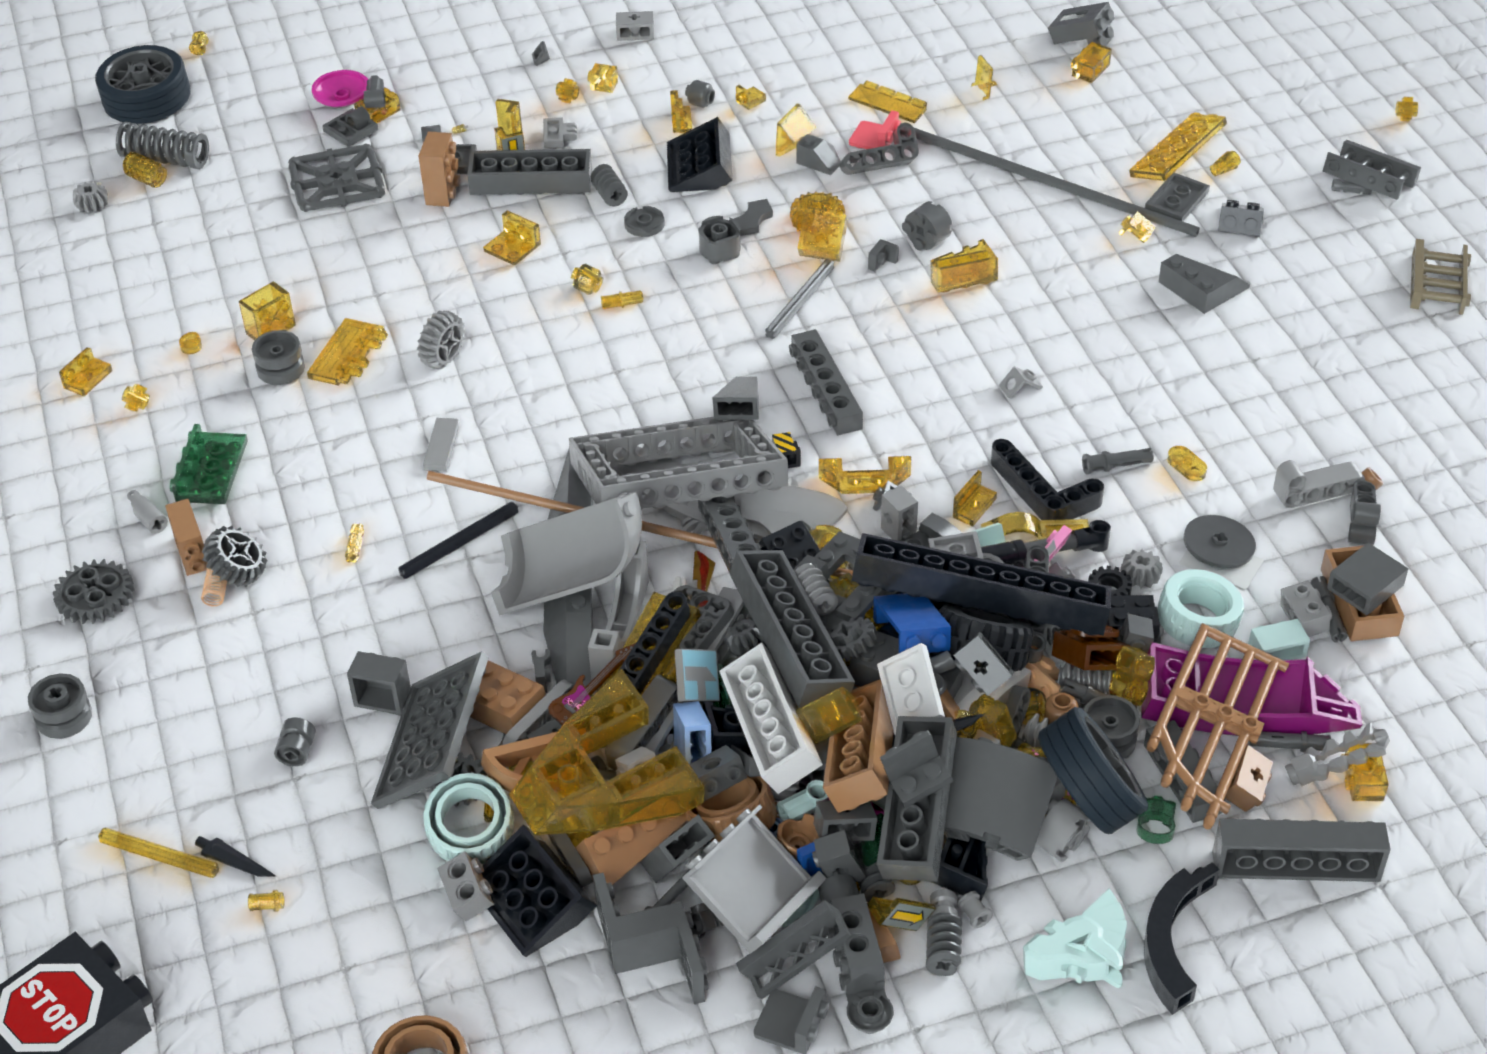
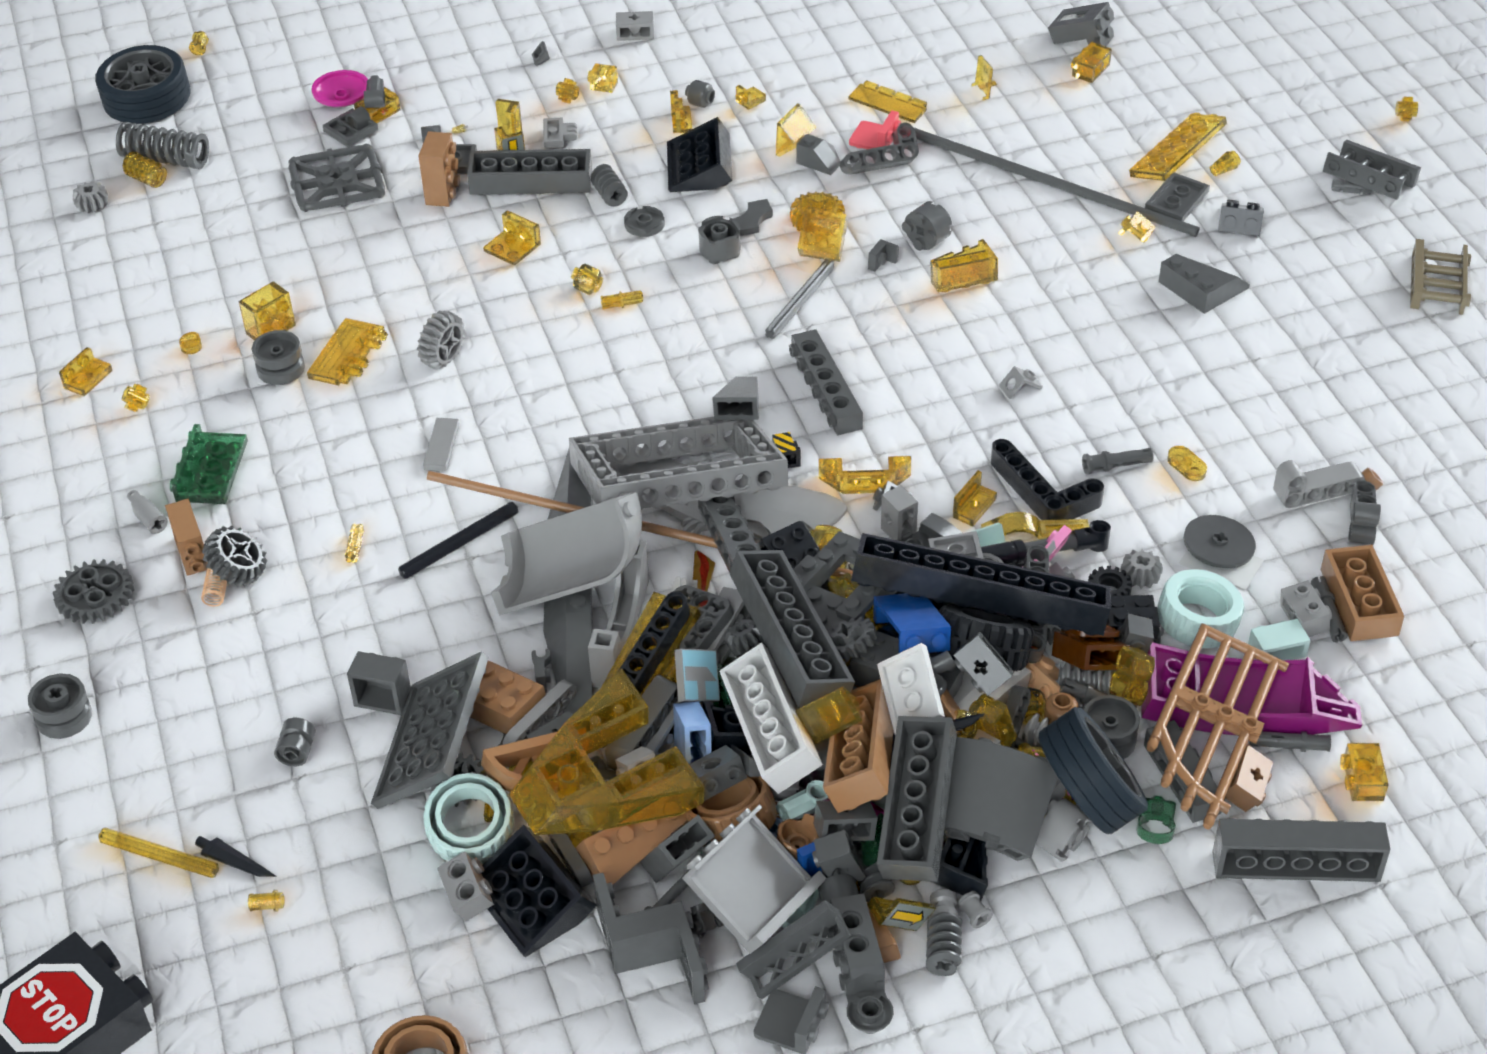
(566, 705): reddish brown piece -> none
(817, 589): light grey piece -> none
(915, 769): dark grey bracket -> none
(1082, 946): light aqua animal -> none
(1162, 965): black arch -> none
(1305, 768): light grey sword -> none
(1367, 578): dark grey brick -> none

